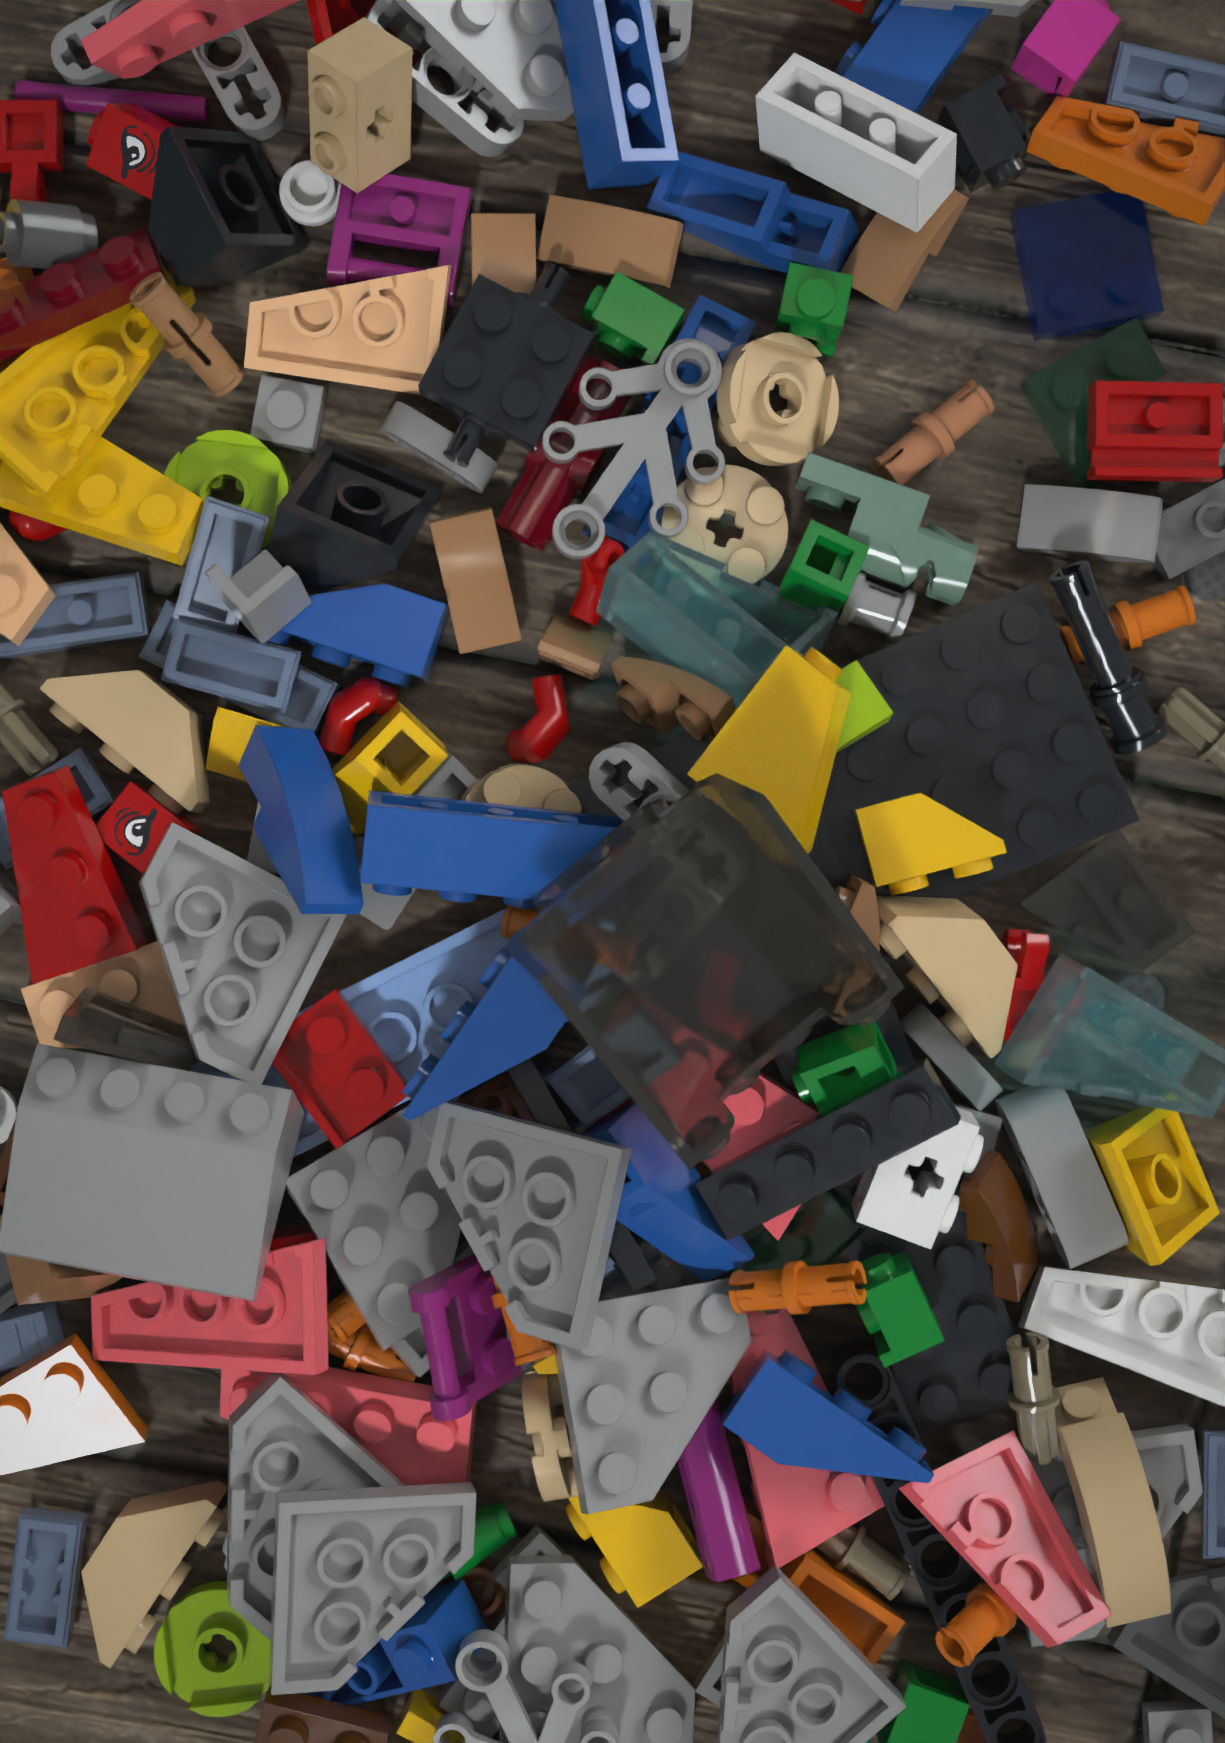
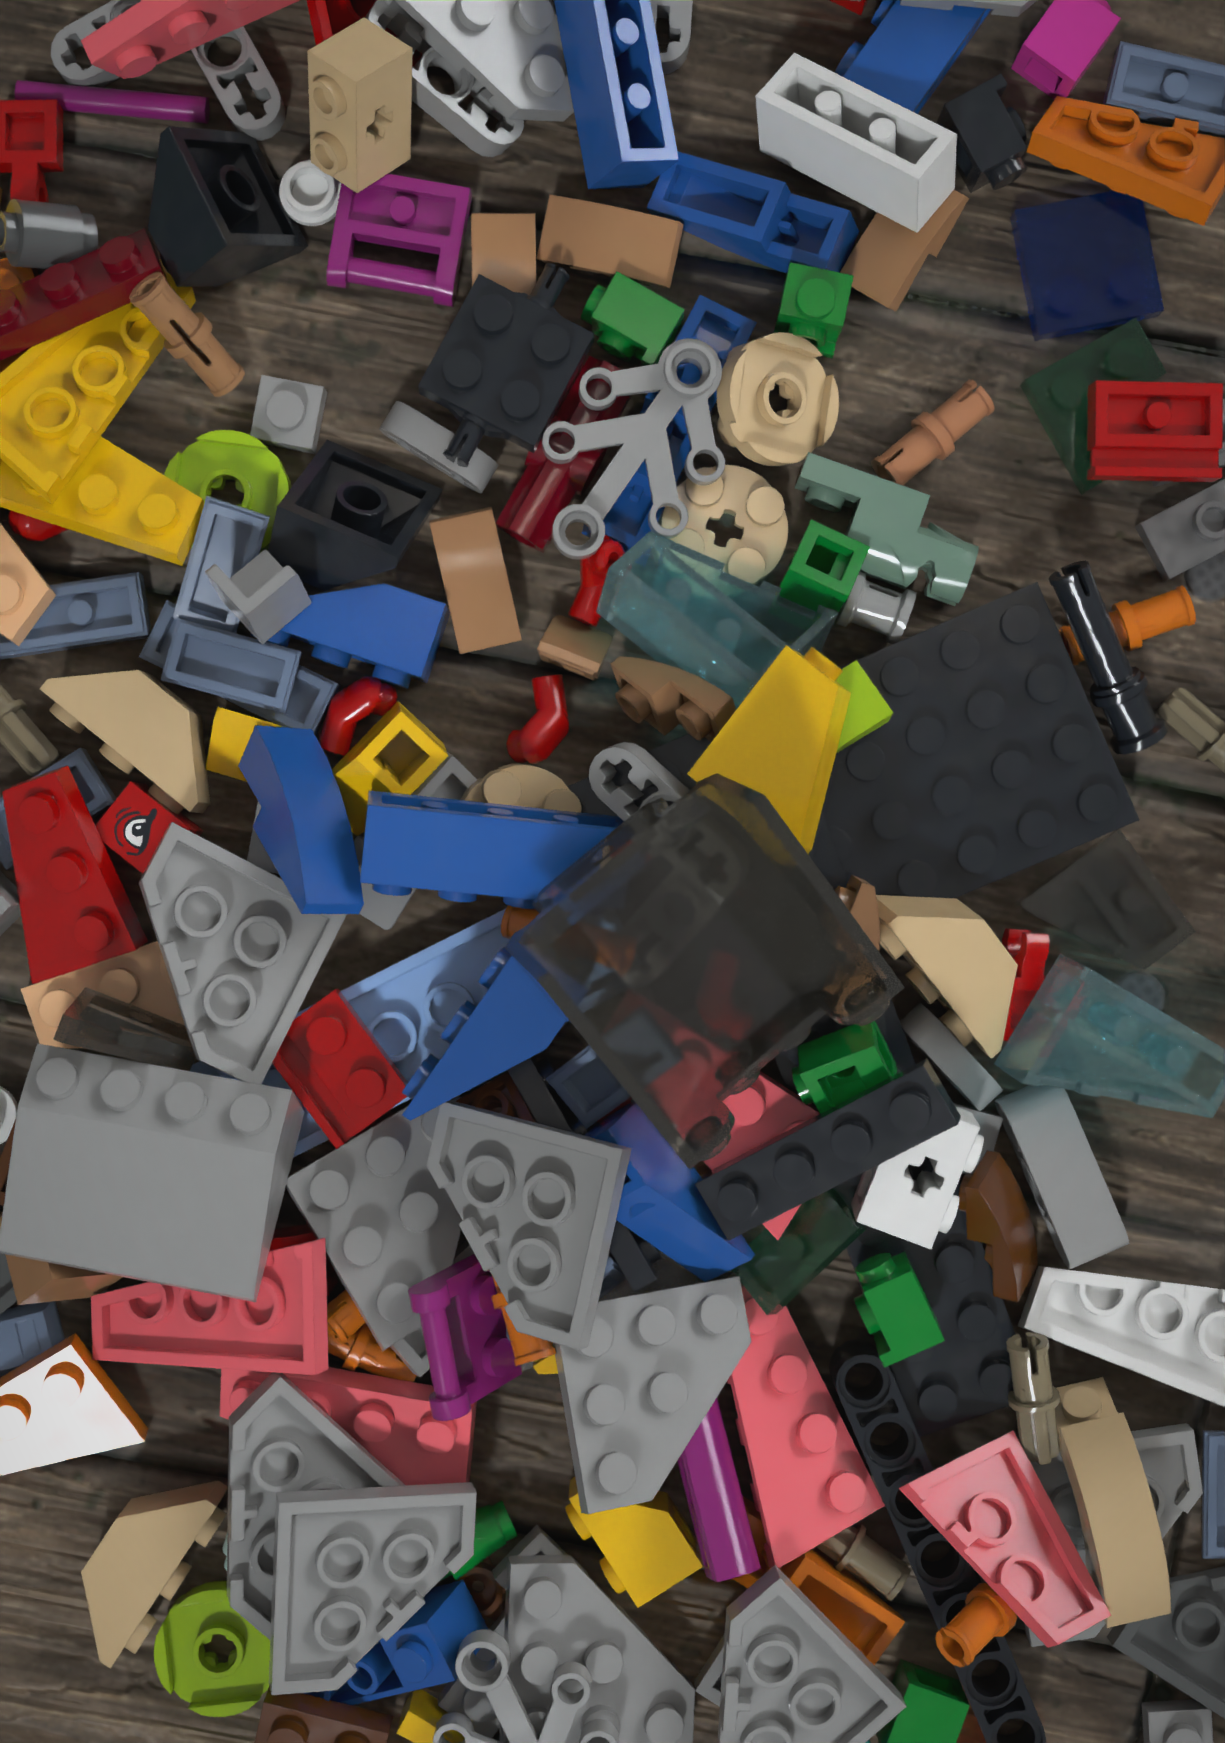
(45, 1577): sand blue plate -> none
(126, 145): red brick -> none
(353, 333): light nougat wing -> none
(548, 1426): tan plate -> none
(798, 1287): orange pin -> none
(807, 1427): blue slope -> none
(919, 837): yellow slope -> none
(1090, 523): light grey slope -> none
(1153, 1180): yellow slope -> none

